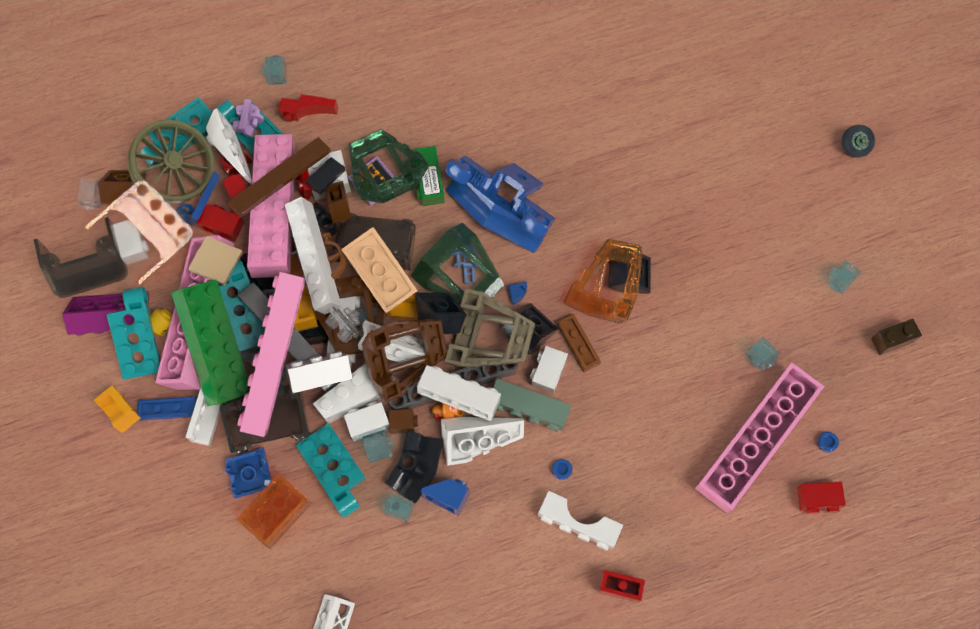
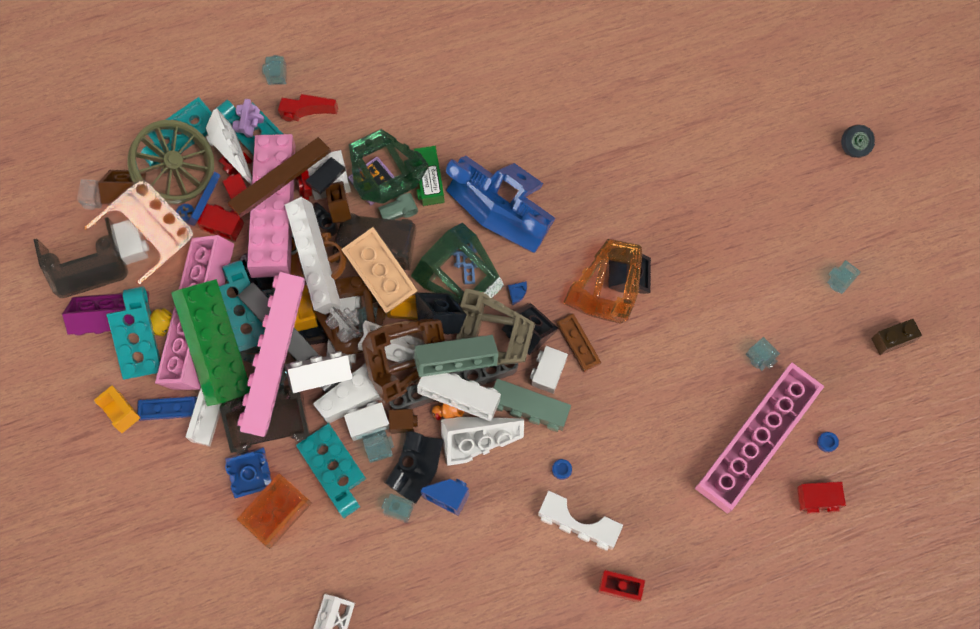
(215, 260): tan tile -> none
(402, 207): none -> sand green piece
(456, 355): none -> sand green brick

